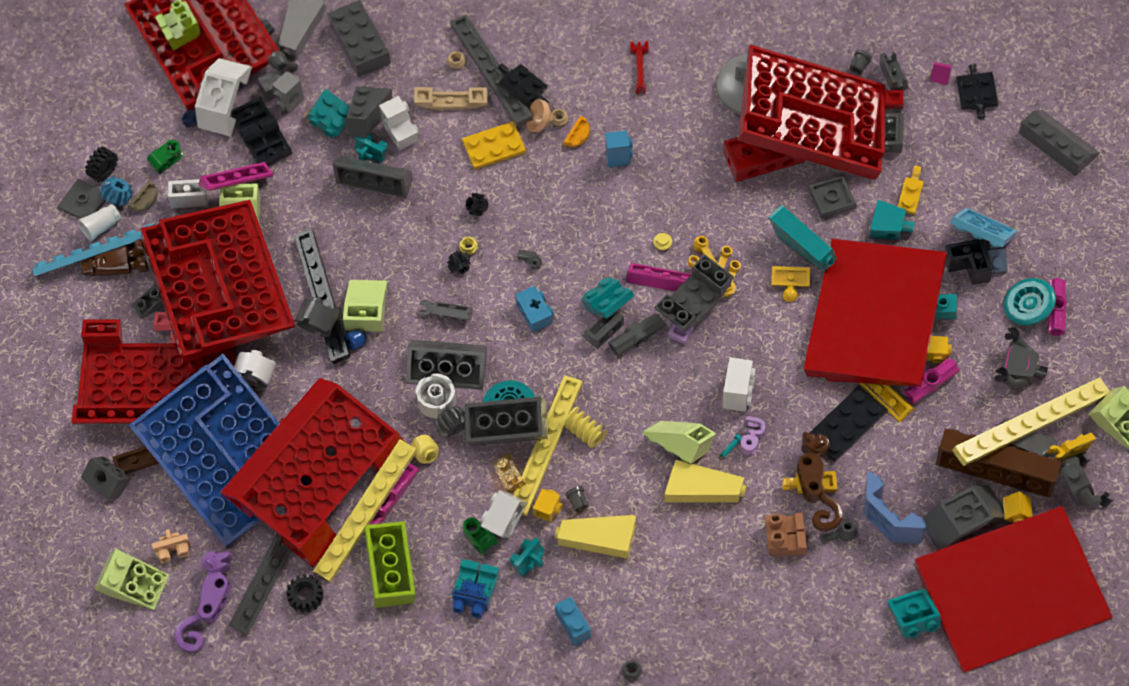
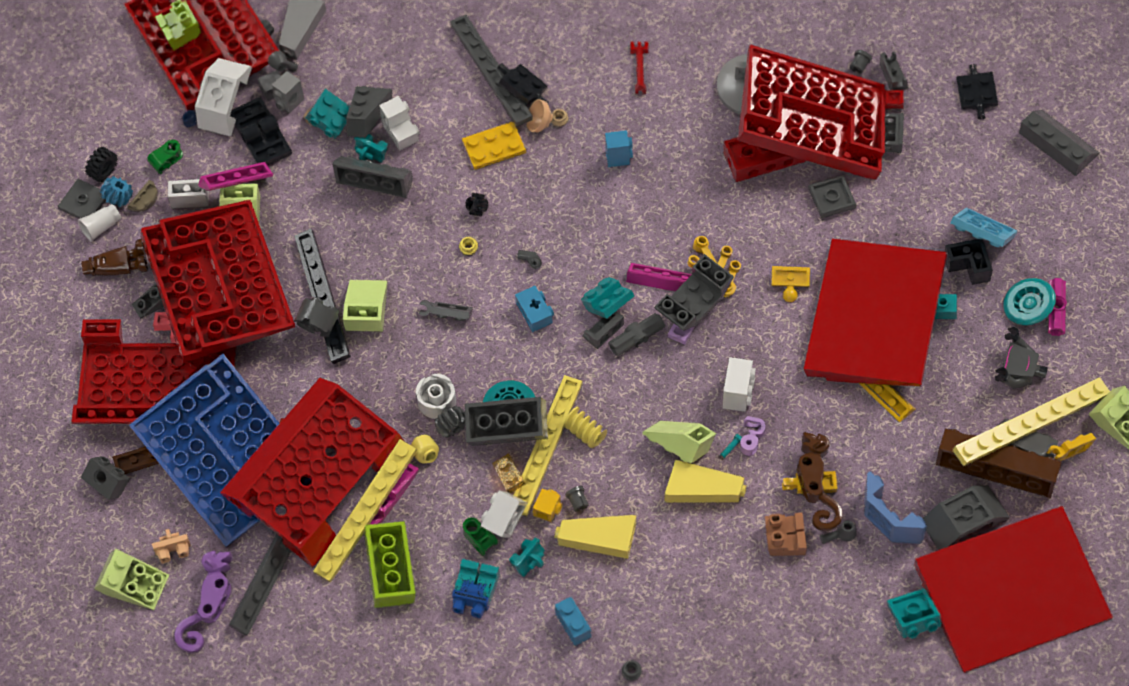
(95, 248): medium azure plate -> none
(255, 369): white brick -> none
(305, 582): black tyre -> none
(355, 339): blue piece -> none
(359, 38): dark grey brick -> none
(442, 100): tan slope -> none
(456, 55): tan plate -> none
(459, 262): black gear -> none
(459, 362): dark grey slope -> none
(579, 133): light orange plate -> none
(662, 241): light yellow plate -> none
(801, 238): teal slope -> none
(849, 421): black plate -> none
(889, 222): teal torso -> none
(911, 192): yellow plate -> none
(939, 349): yellow brick -> none
(939, 374): dark pink piece -> none
(940, 73): dark pink slope -> none
(997, 258): sand blue bracket -> none
(1017, 507): yellow brick -> none
(1079, 484): dark grey torso -> none

